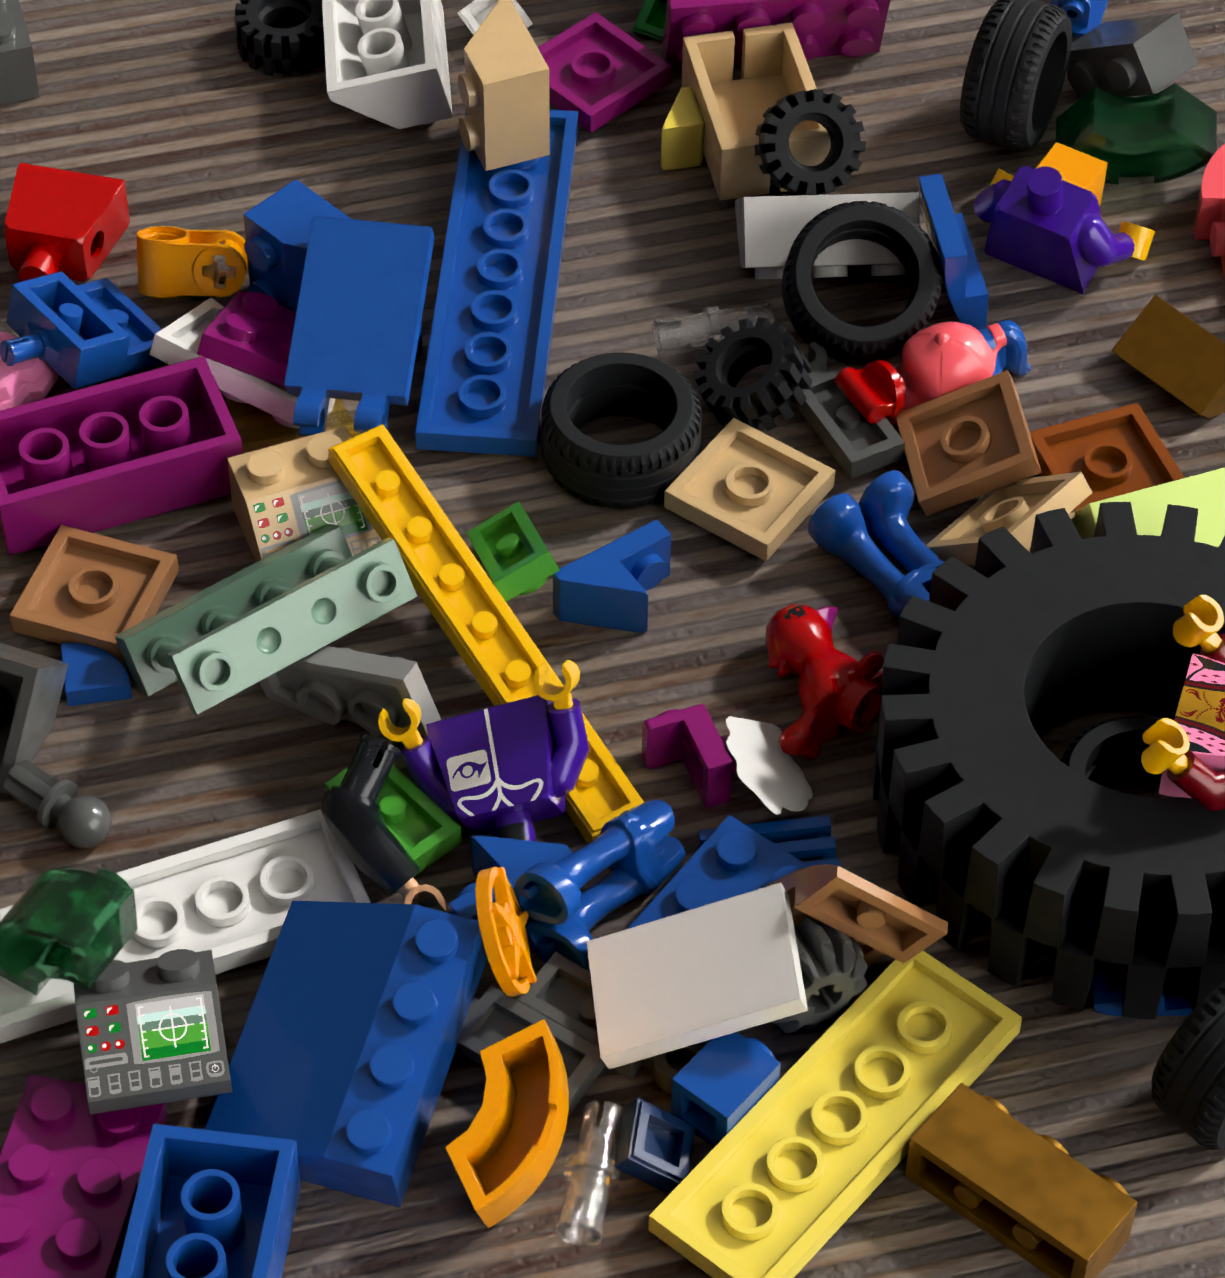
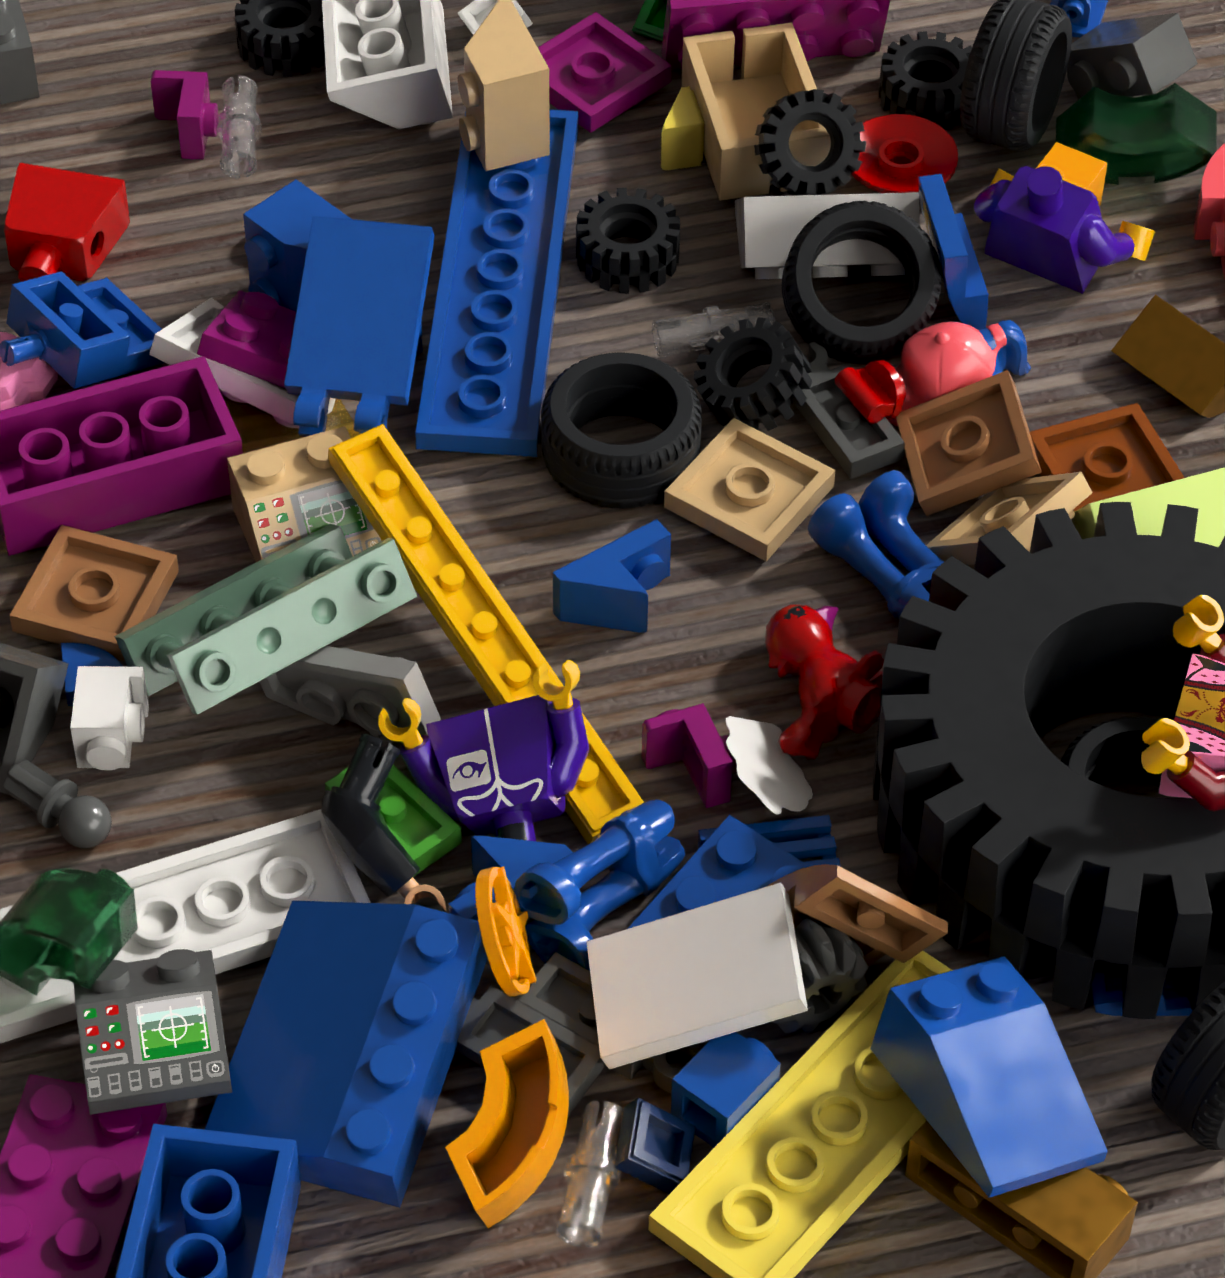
(108, 715): none -> white brick
(183, 263): light orange piece -> none
(186, 98): none -> magenta bracket
(239, 127): none -> clear pin
(513, 552): bright green plate -> none
(622, 262): none -> black tyre
(902, 150): none -> red dish
(921, 60): none -> black tyre
(989, 1075): none -> slope

